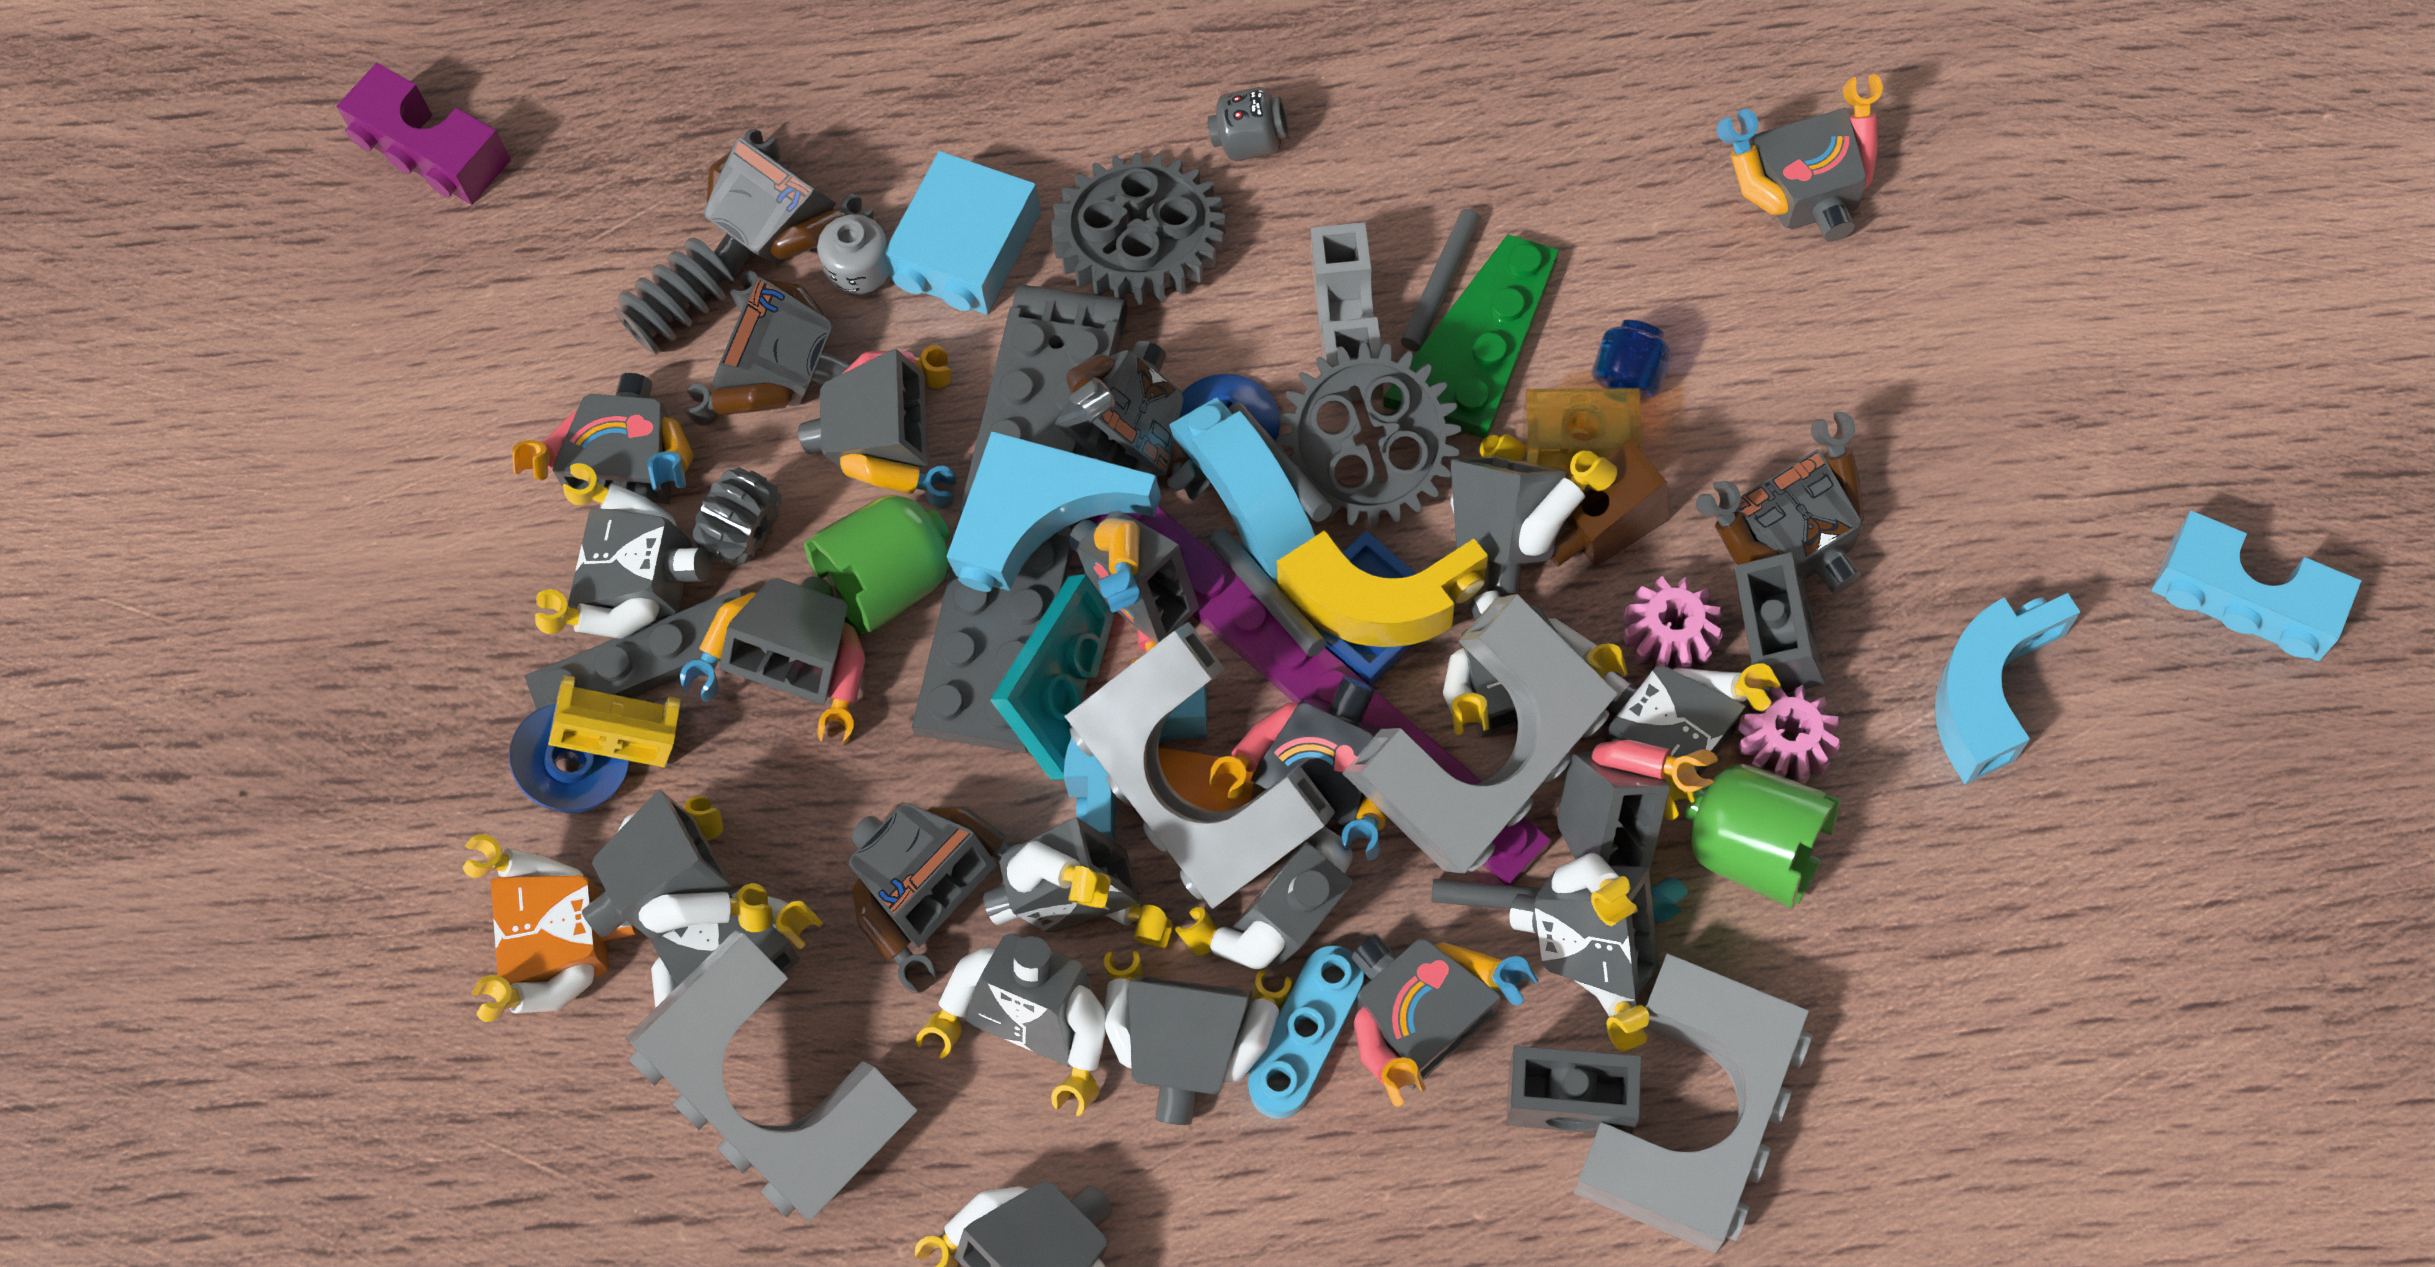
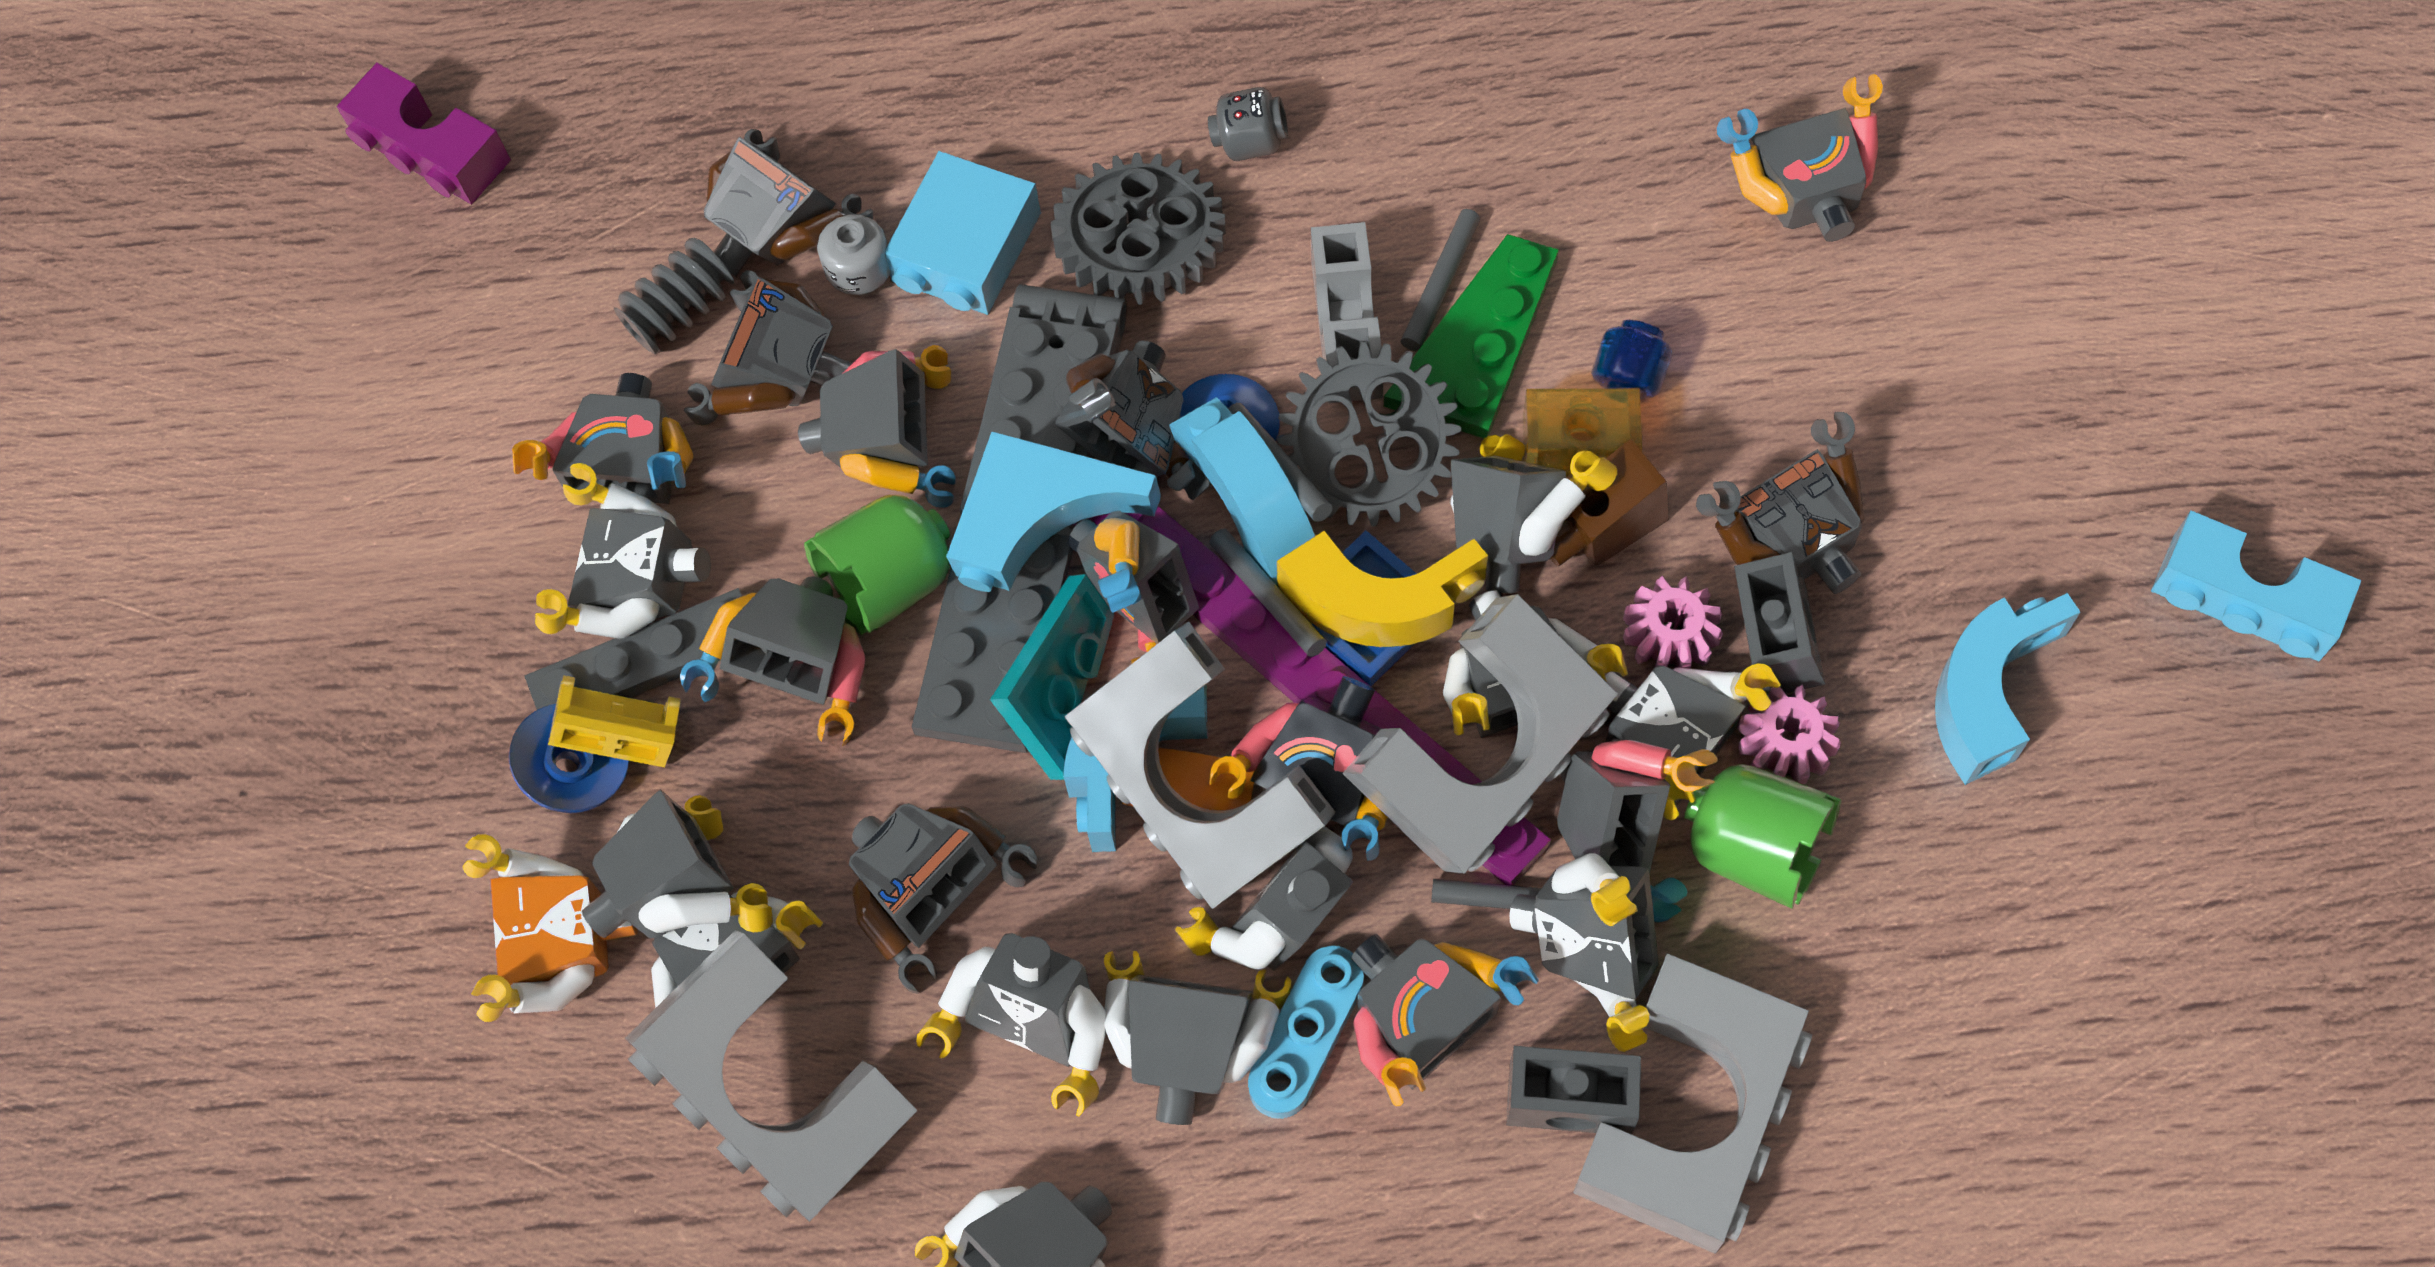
(737, 516): dark grey gear -> none
(1071, 879): torso -> none

